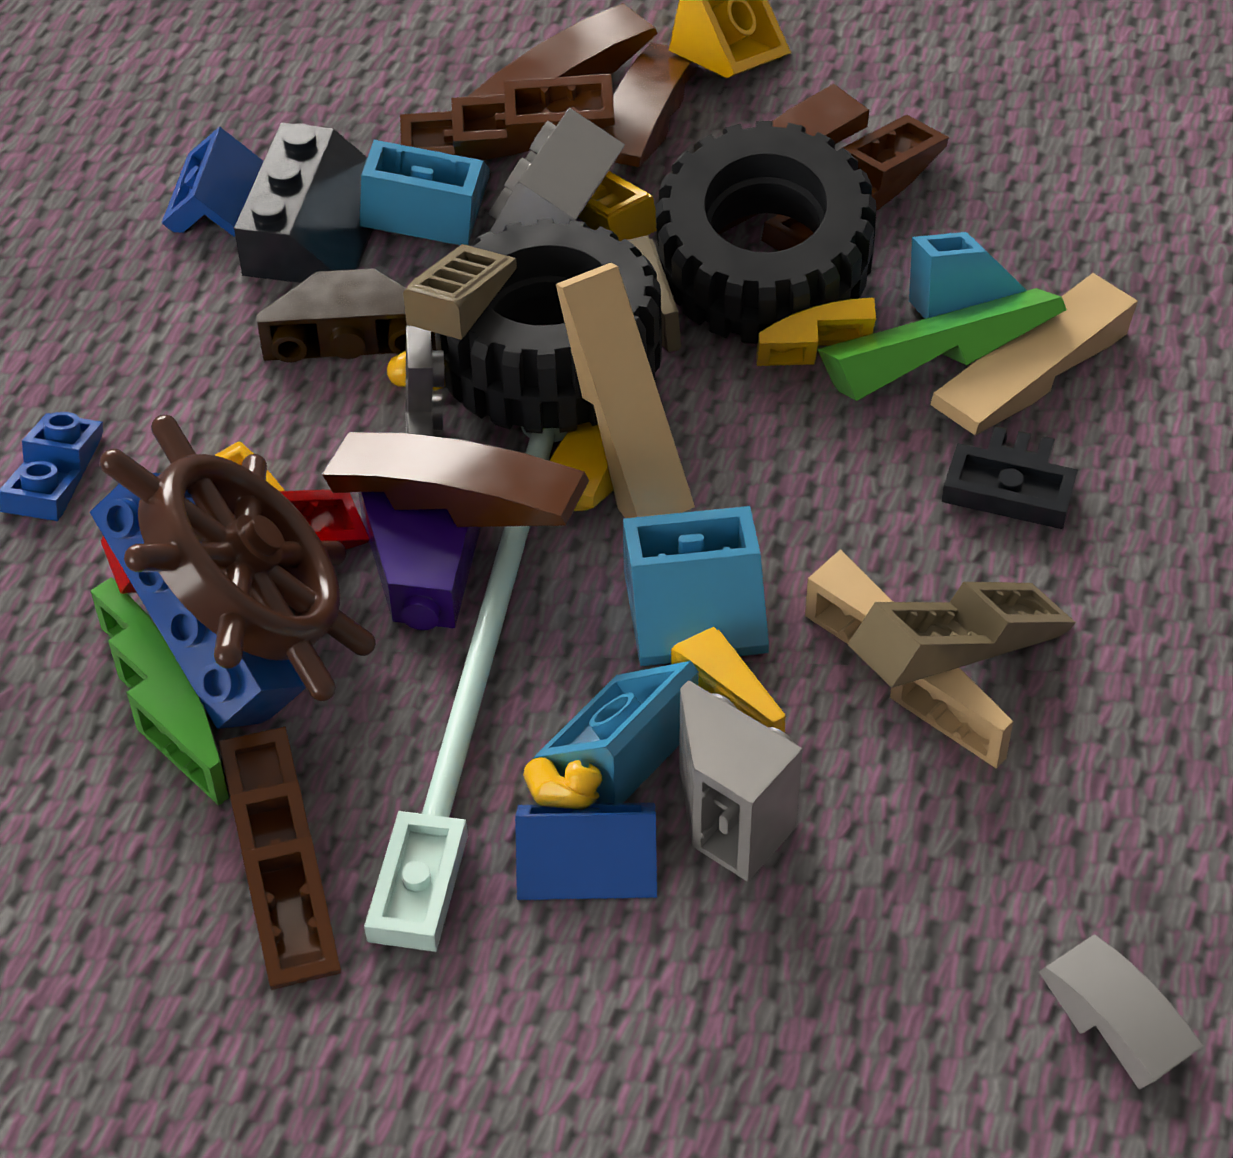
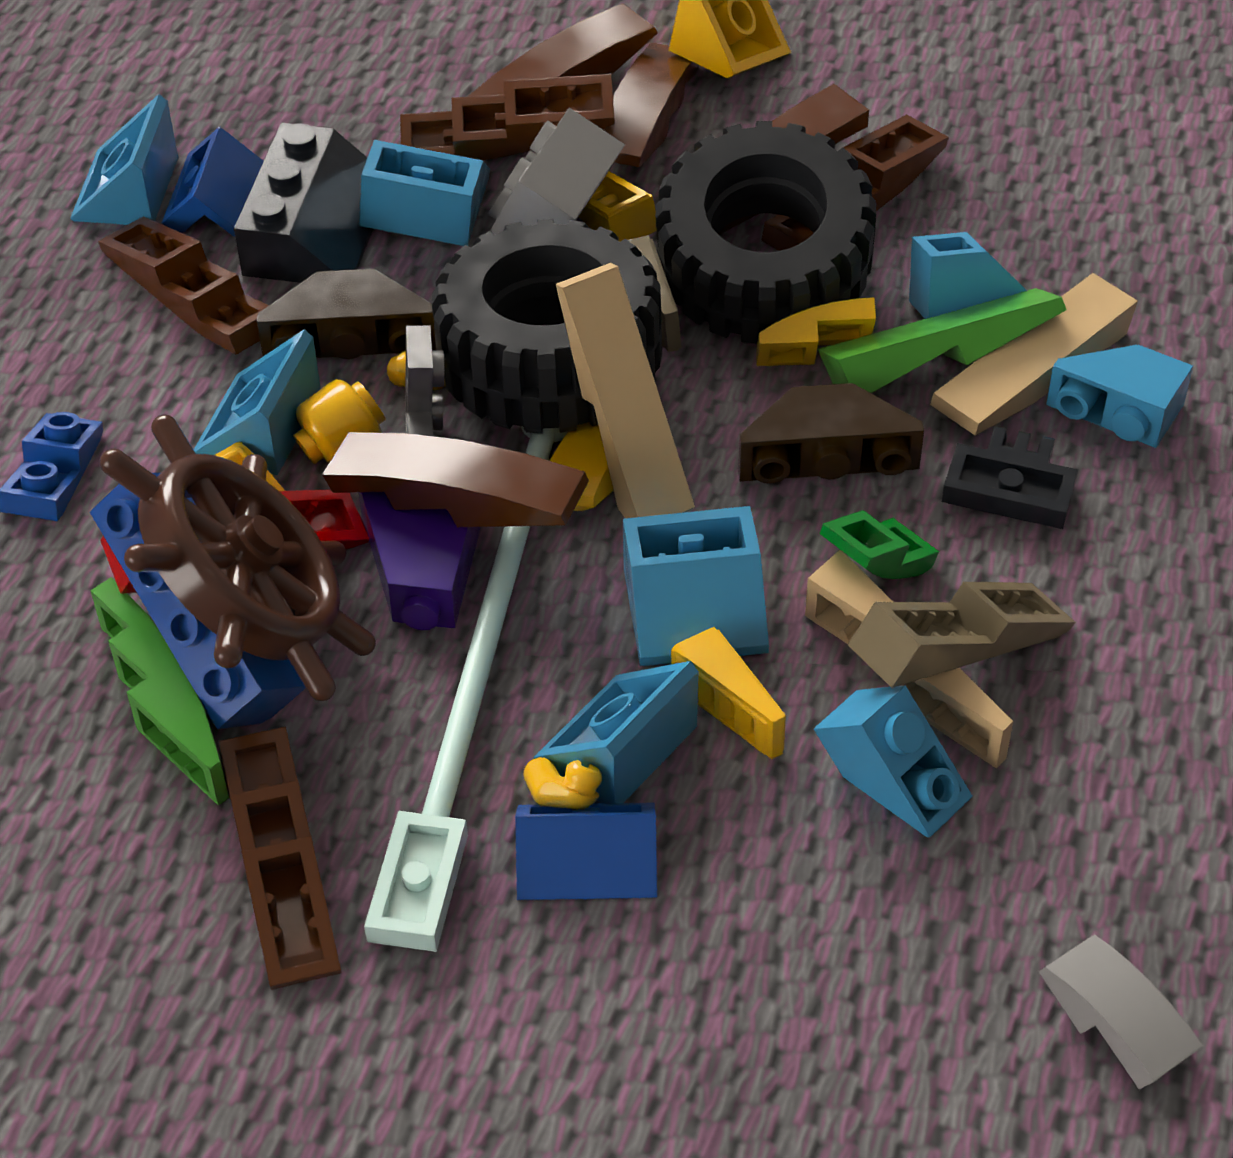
(131, 170): none -> dark azure slope
(183, 280): none -> reddish brown slope
(264, 402): none -> dark azure slope
(333, 413): none -> yellow head
(456, 290): dark tan slope -> none
(735, 781): light grey slope -> none
(829, 435): none -> dark brown slope
(880, 547): none -> green slope
(894, 756): none -> dark azure slope
(1122, 390): none -> dark azure slope

